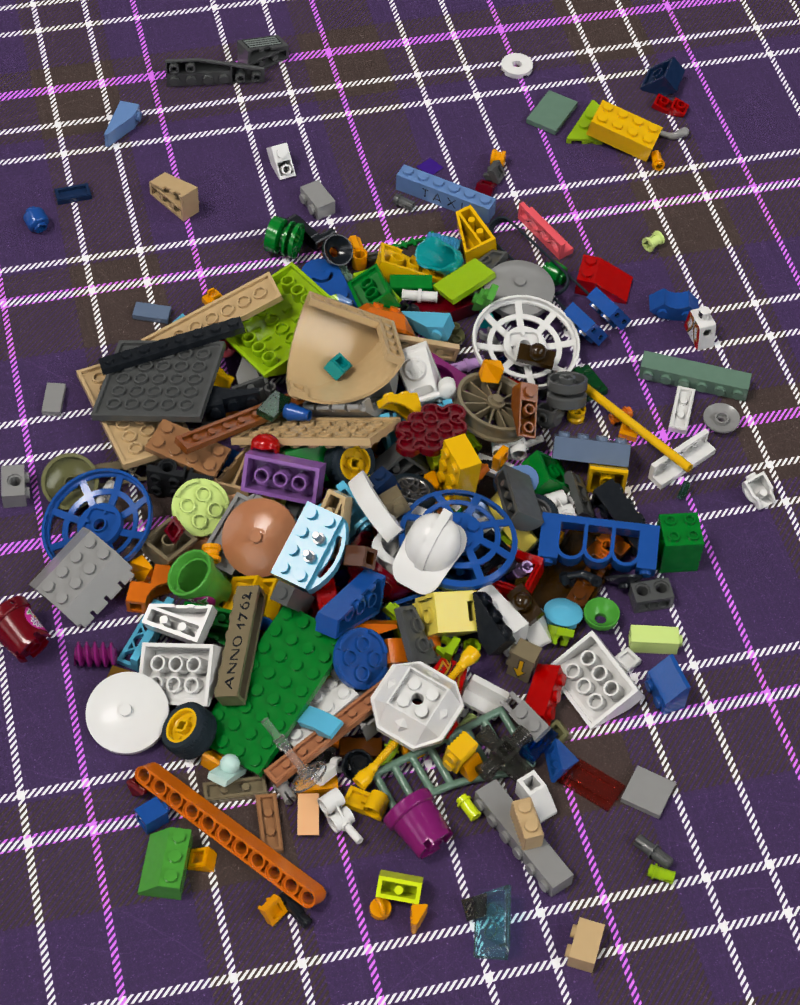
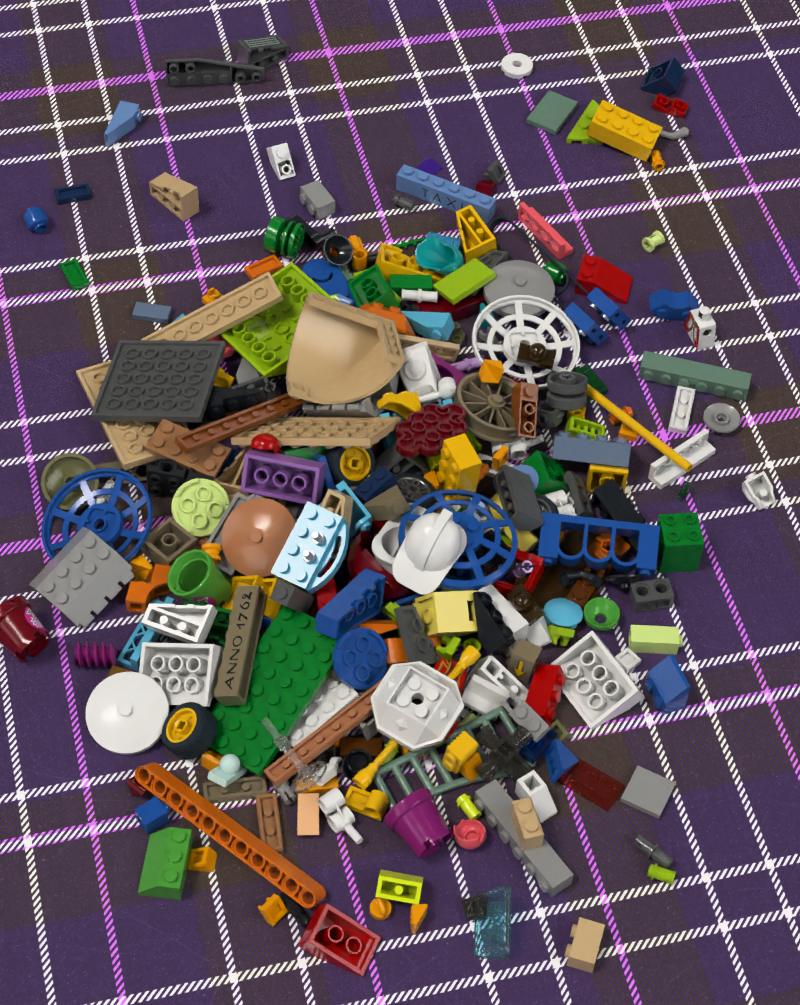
(14, 486): light grey brick -> none
(53, 399): light grey tile -> none
(74, 275): none -> green tile
(171, 345): black plate -> none
(174, 529): dark red slope -> none
(268, 264): none -> orange tile
(273, 406): clear green tile -> none
(294, 412): blue cone -> none
(320, 721): medium azure slope -> none
(328, 481): none -> blue tile
(337, 366): teal slope -> none
(339, 940): none -> red slope
(360, 557): reddish brown brick -> none
(374, 508): white slope -> none
(469, 834): none -> coral hair
(484, 297): bright green slope -> none
(496, 155): light orange wheel -> none
(497, 674): none -> white slope
(575, 423): none -> lime slope

